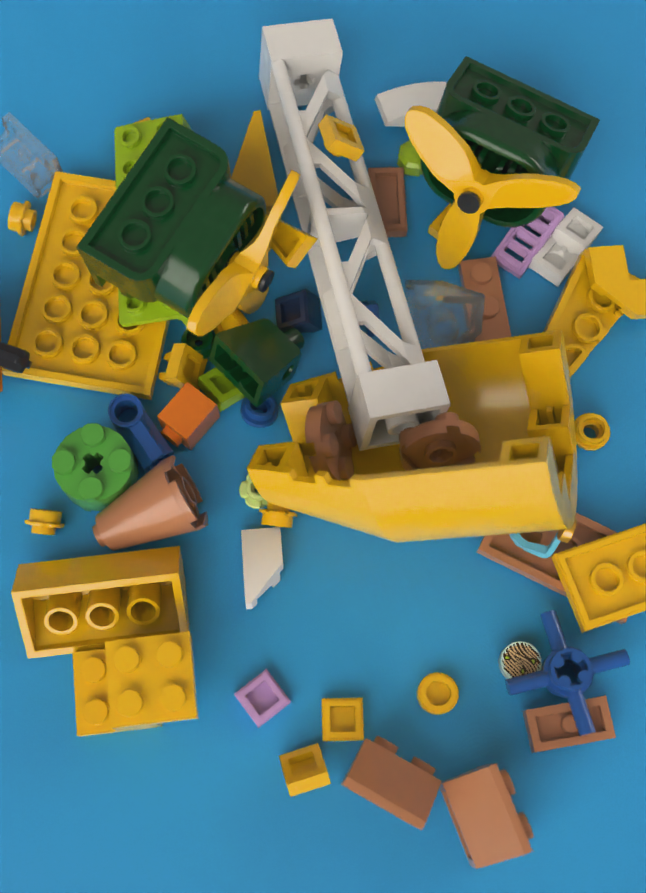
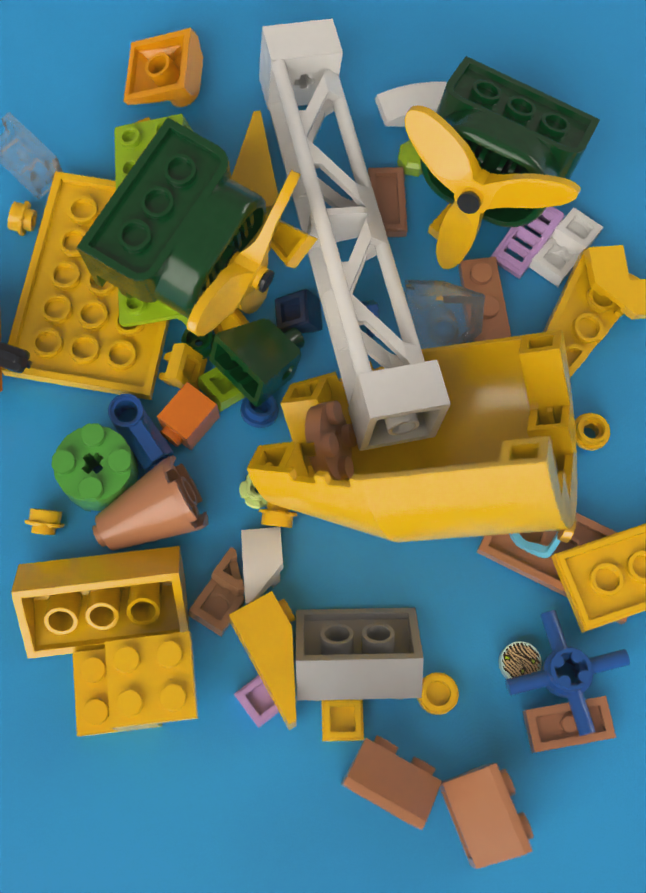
(165, 69): none -> light orange slope
(220, 596): none -> medium nougat slope
(268, 640): none -> yellow slope
(304, 769): yellow plate -> none
(340, 138): yellow plate -> none
(358, 654): none -> light grey slope
(439, 443): nougat plate -> none

